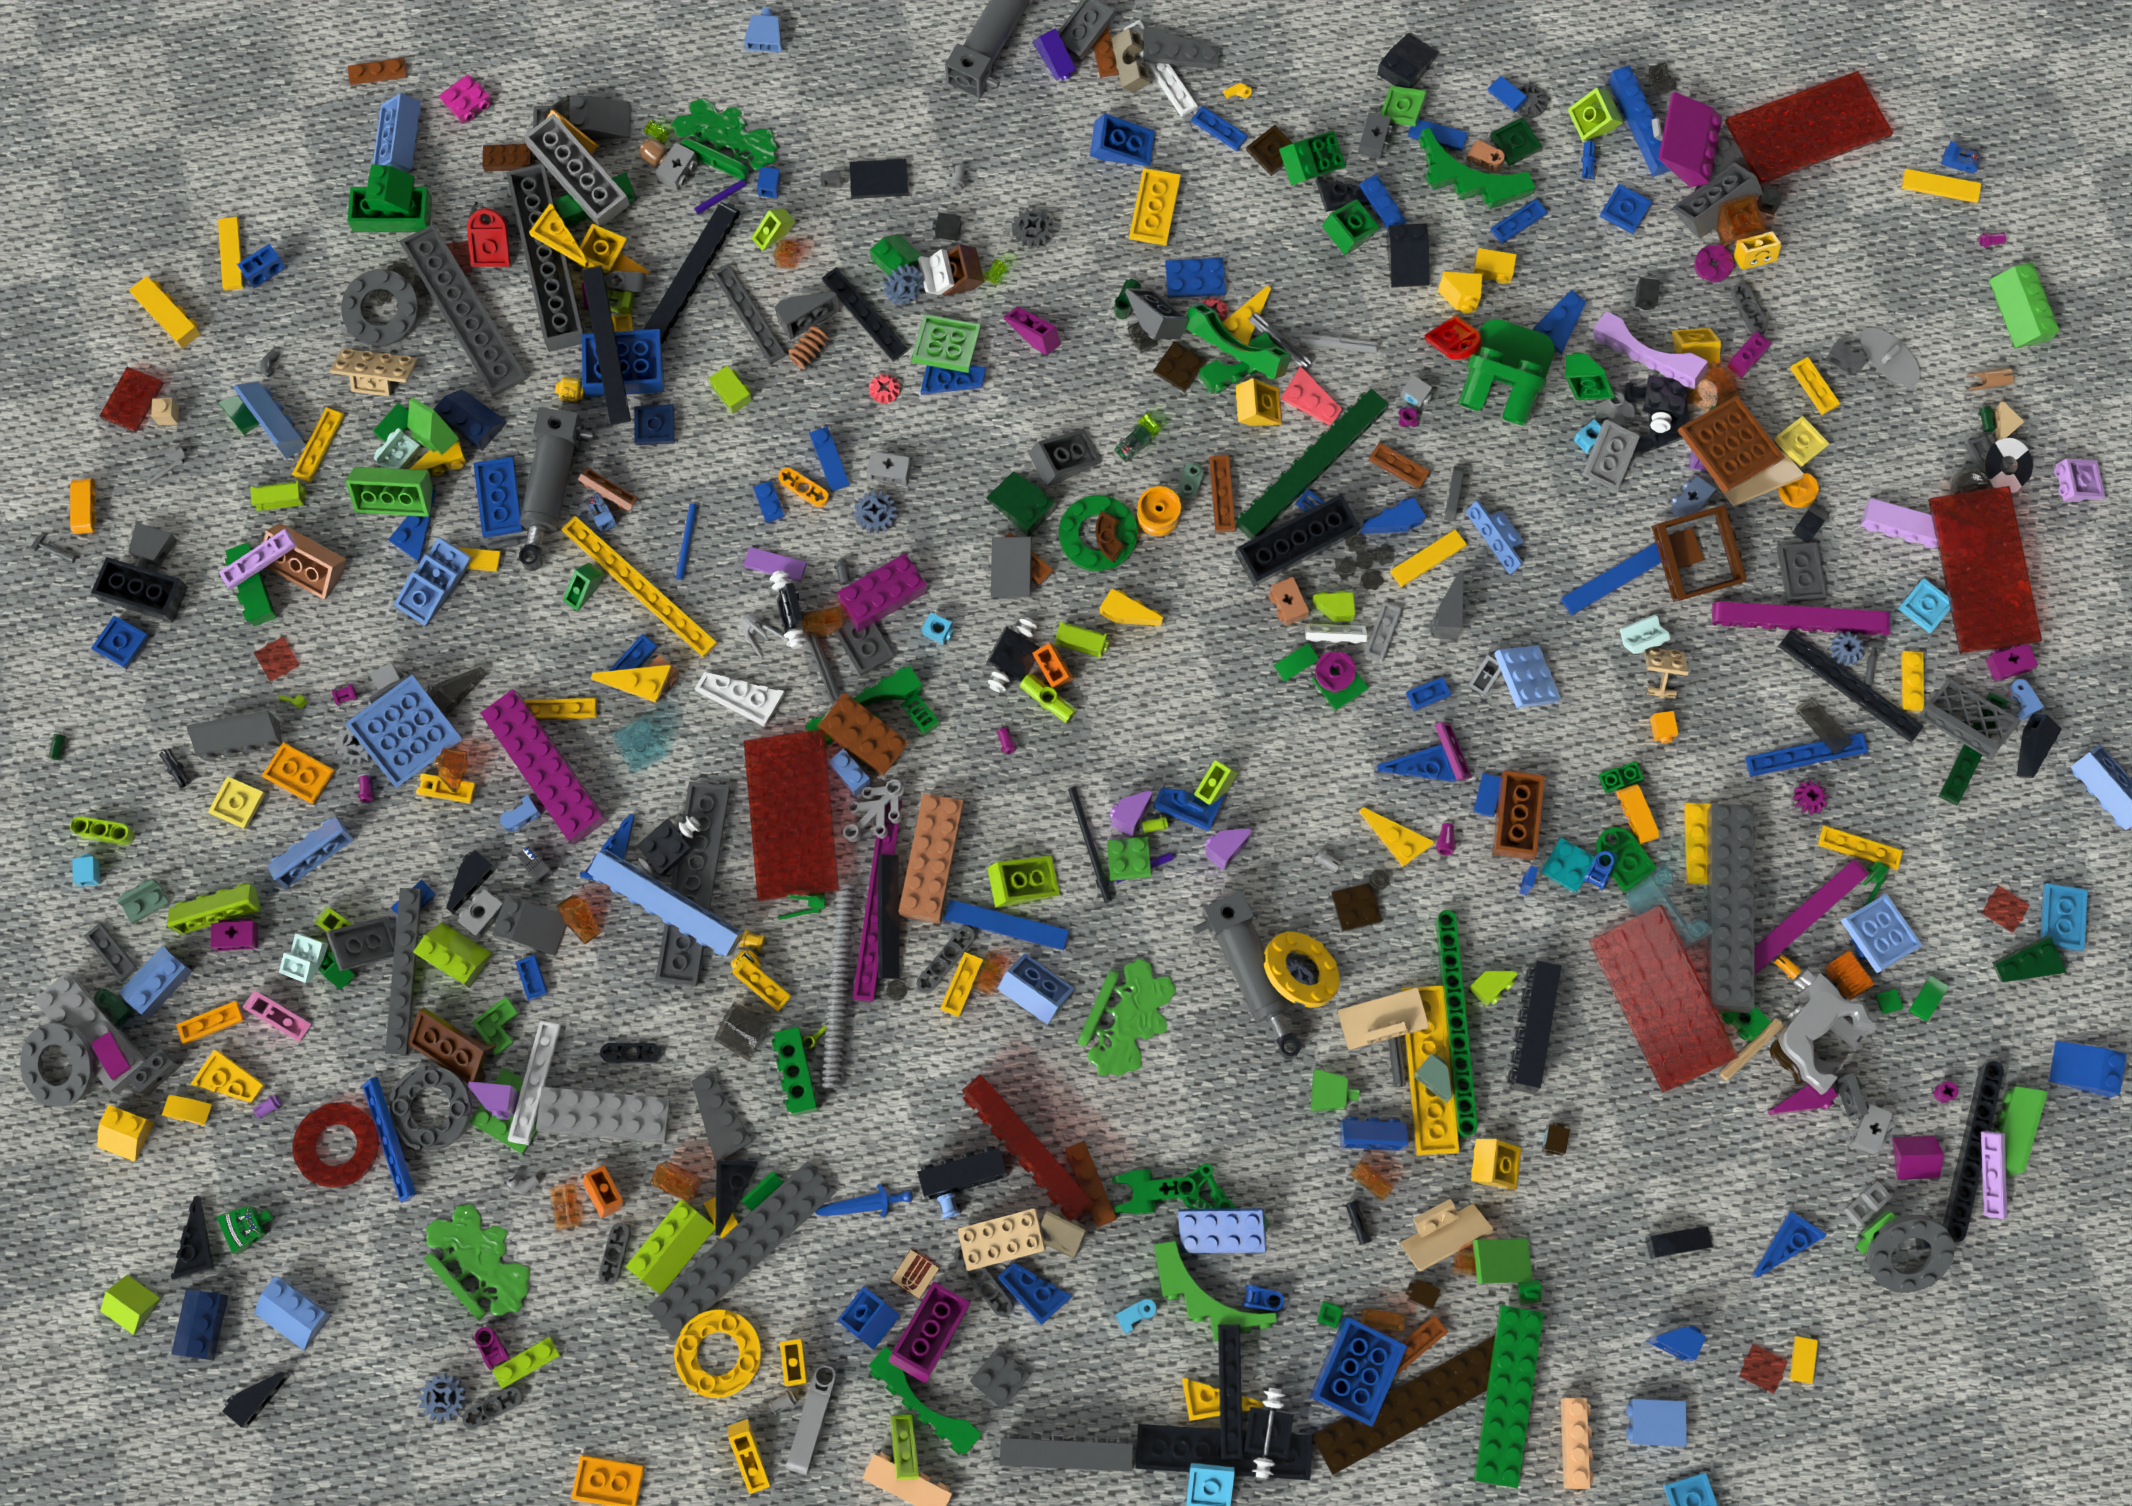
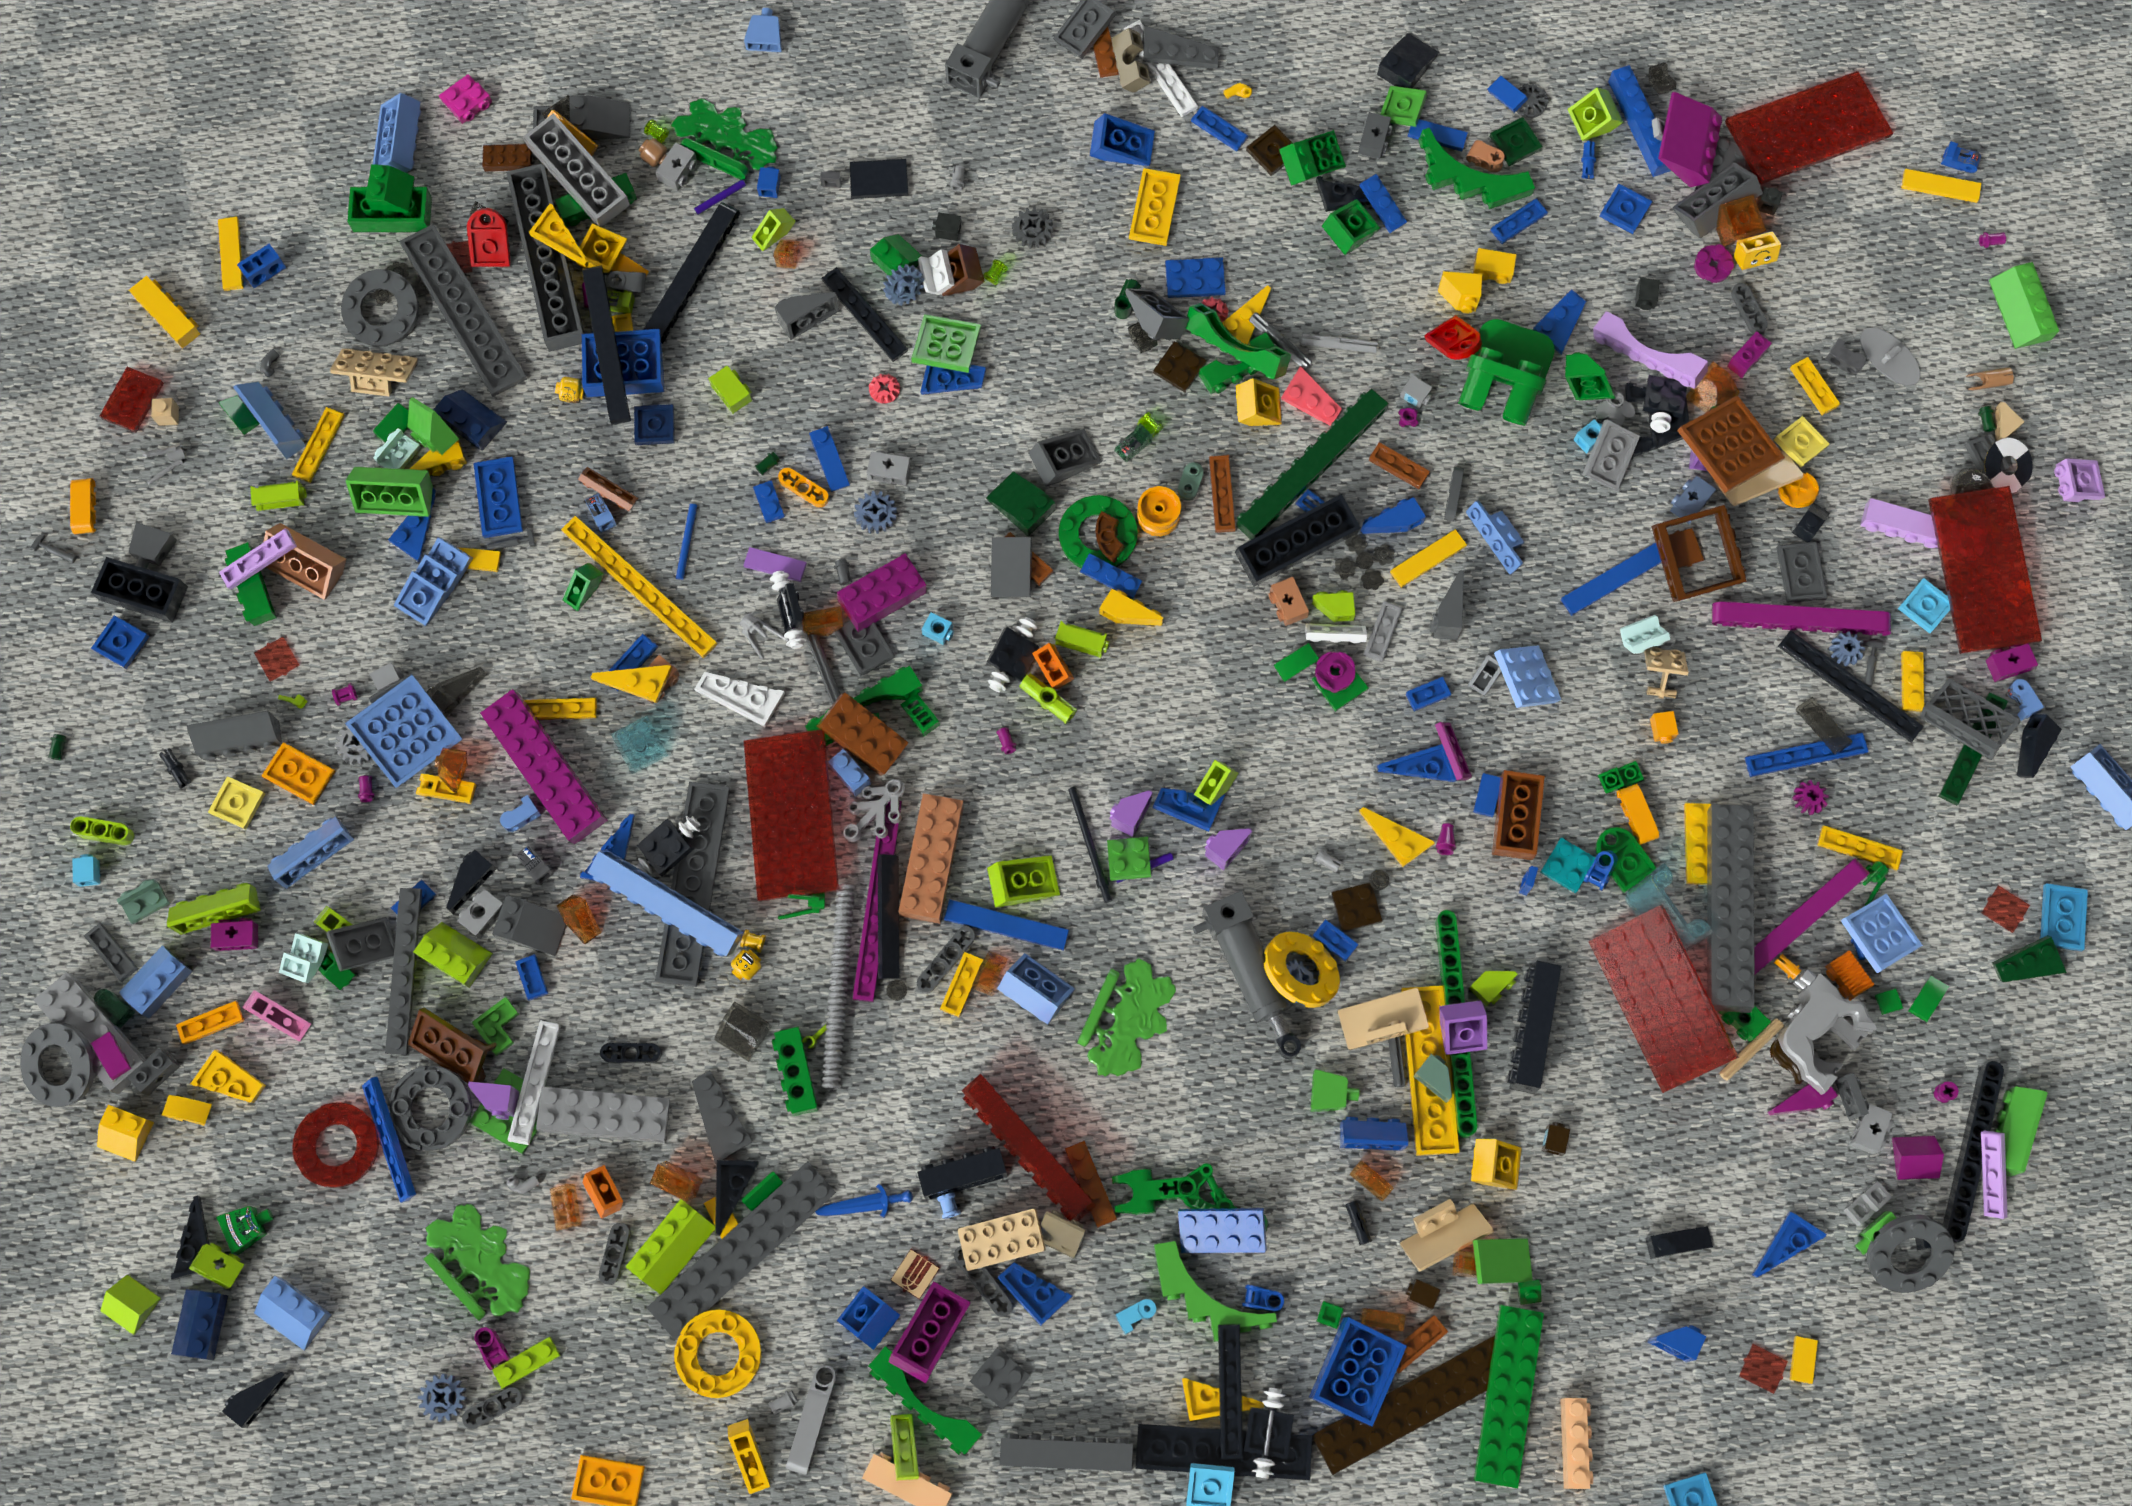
(222, 1276): none -> lime brick
(272, 1103): medium lavender pin -> none
(377, 71): dark orange plate -> none
(557, 437): dark grey piece -> none
(749, 314): dark grey tile -> none
(761, 983): yellow tile -> none
(767, 463): none -> dark green pin
(794, 1362): yellow brick -> none
(807, 346): nougat piece -> none
(1034, 330): magenta slope -> none
(1054, 55): dark purple slope -> none
(1110, 575): none -> blue plate
(1155, 824): lime pin -> none
(1335, 940): none -> blue plate
(1408, 255): black slope -> none
(1463, 1027): none -> medium lavender slope
(1656, 1422): medium blue brick -> none
(1699, 342): yellow slope -> none
(2088, 1068): blue slope -> none

